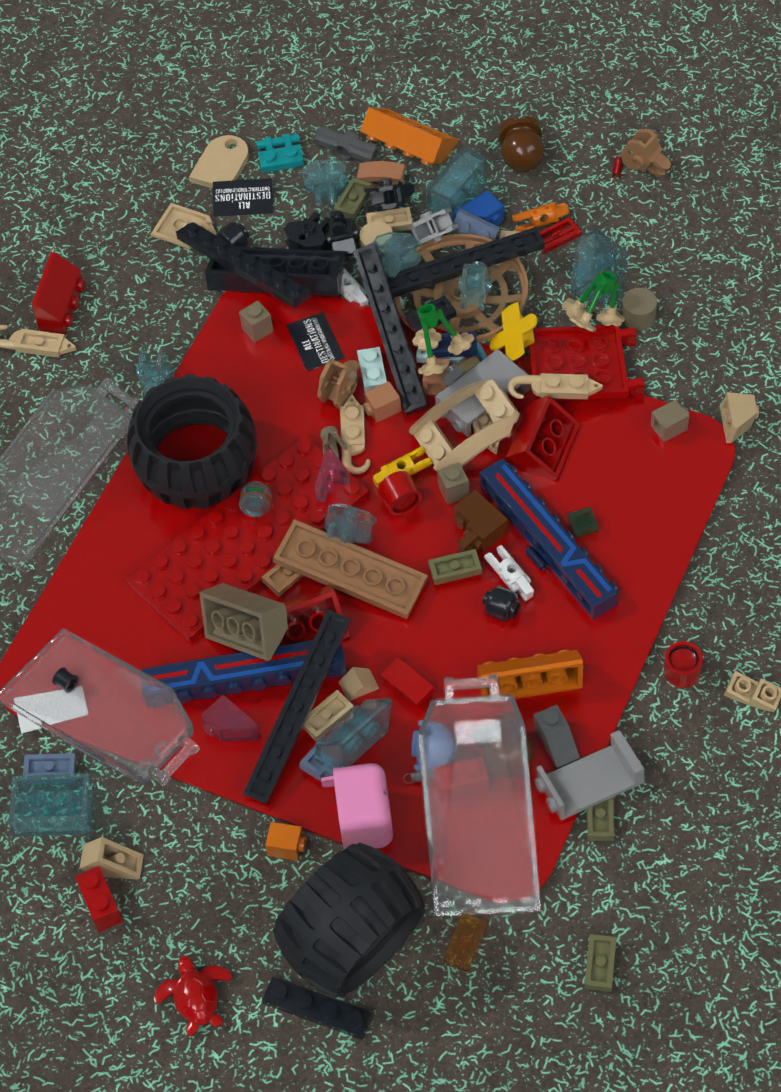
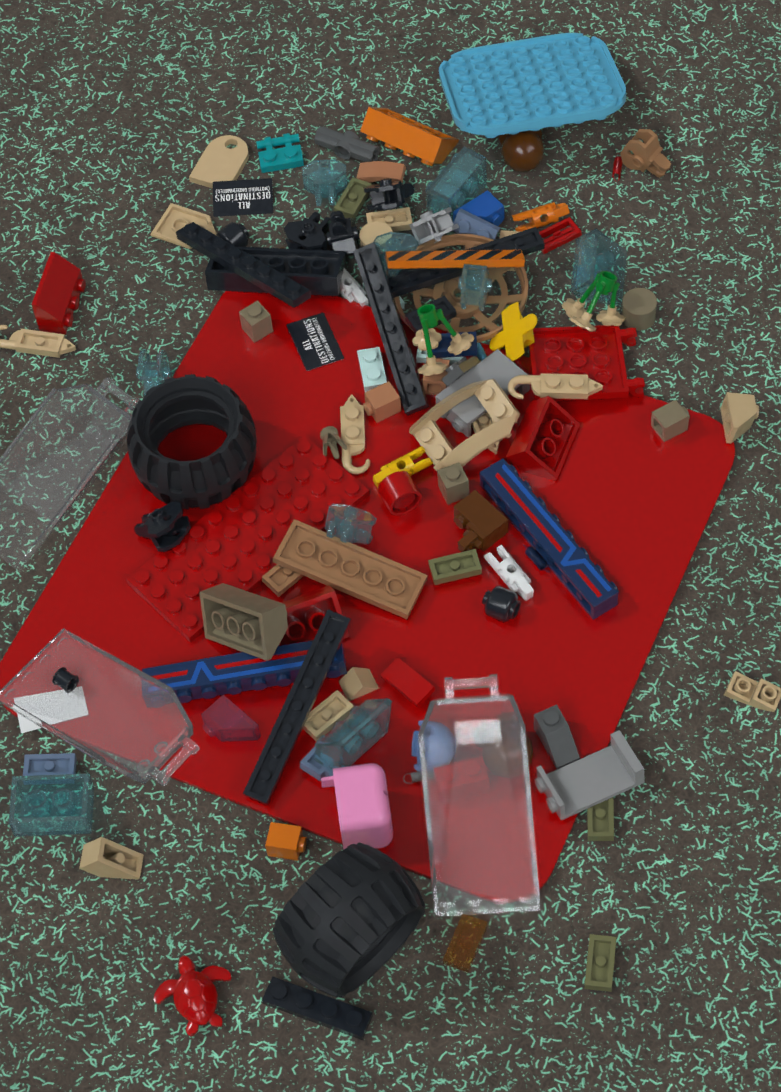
(98, 899): red brick -> none
(164, 525): none -> black hinge
(255, 499): clear light blue head -> none
(330, 472): clear pink slope -> none
(338, 382): medium nougat hinge -> none
(454, 259): none -> orange tile
(531, 84): none -> medium azure plate
(536, 674): orange slope -> none
(582, 522): clear green plate -> none
(683, 664): red piece -> none

